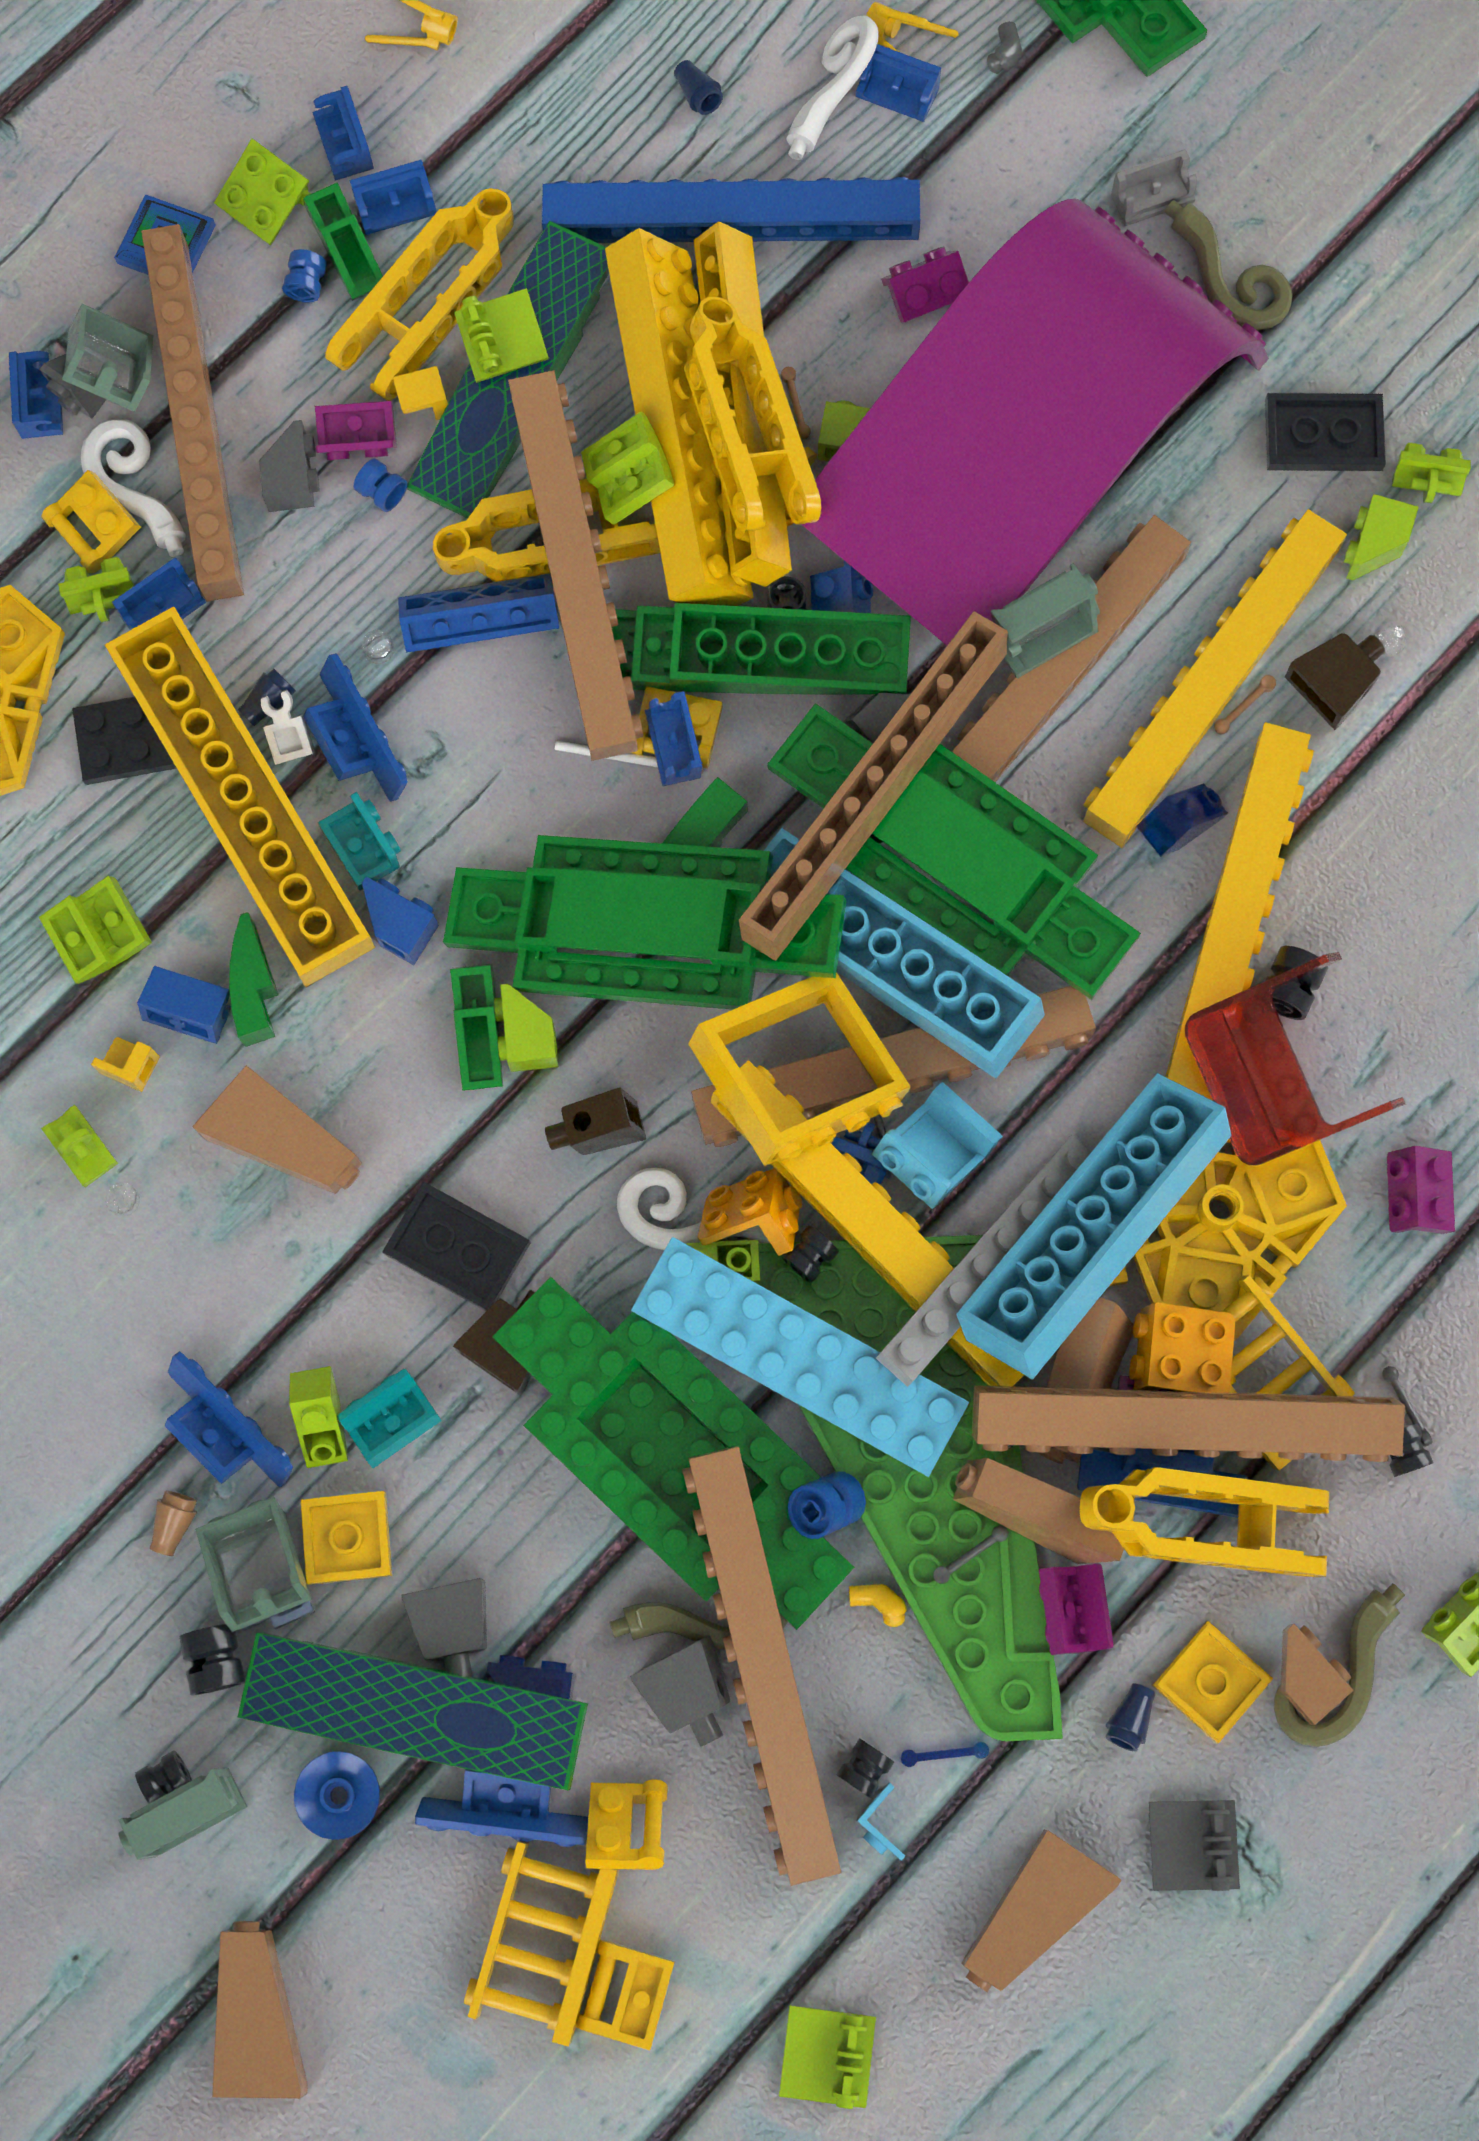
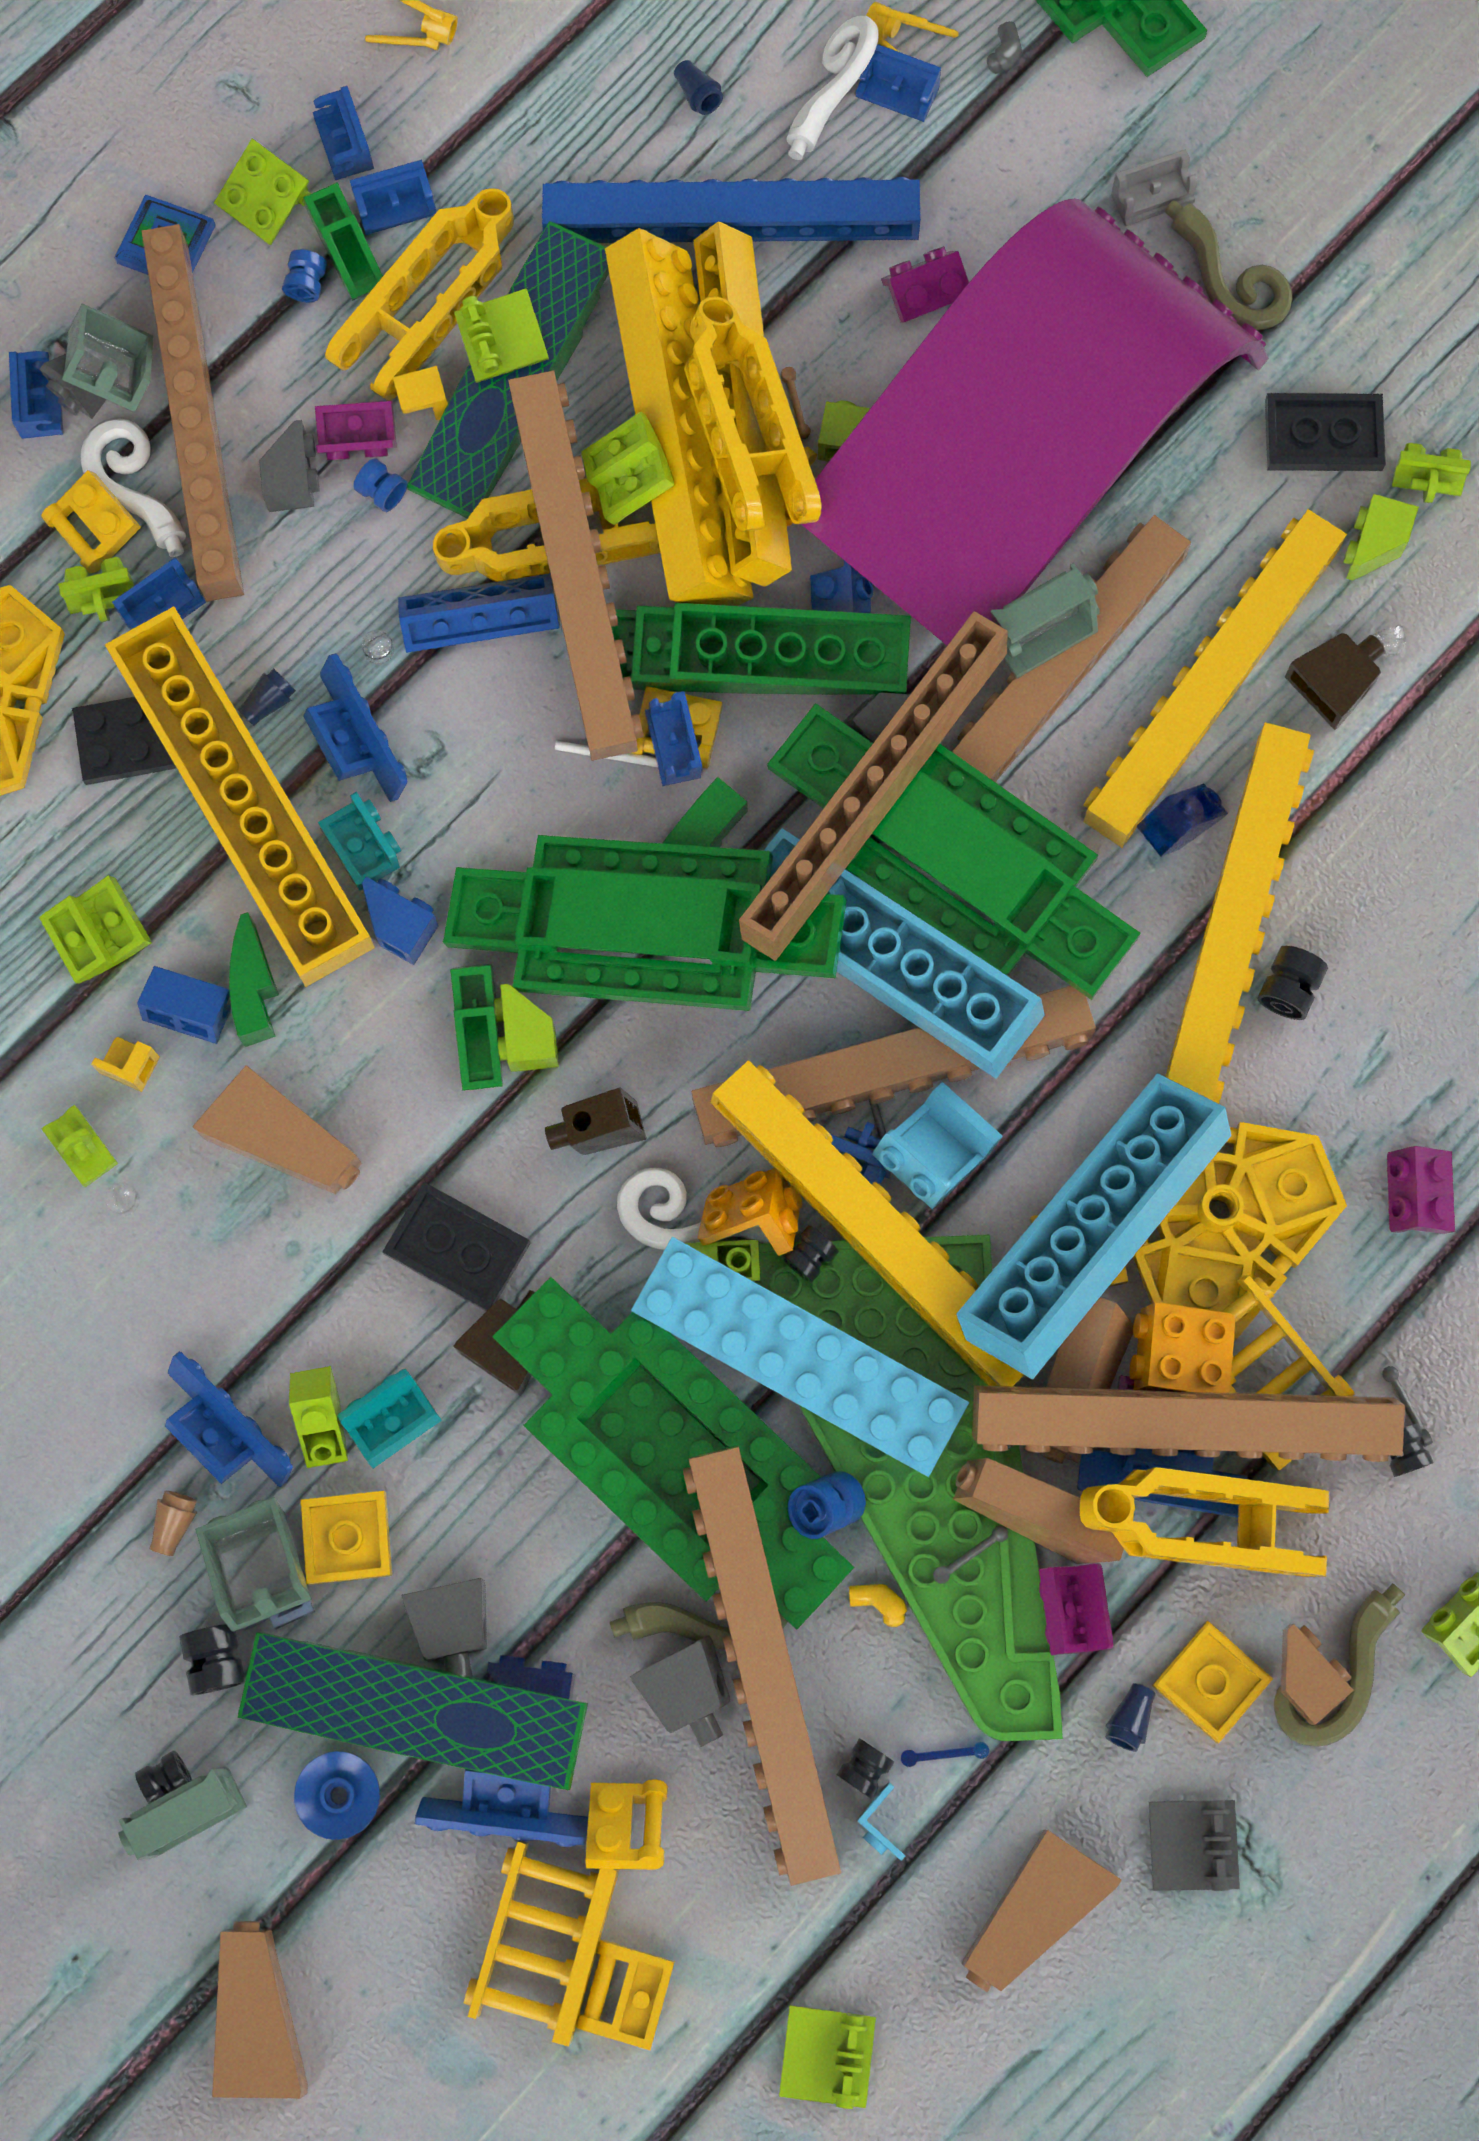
(287, 734): white plate -> none
(769, 1144): yellow window -> none
(787, 593): black wheel -> none
(937, 1318): light grey plate -> none
(1257, 1073): clear red windscreen -> none
(1266, 684): medium nougat hinge -> none

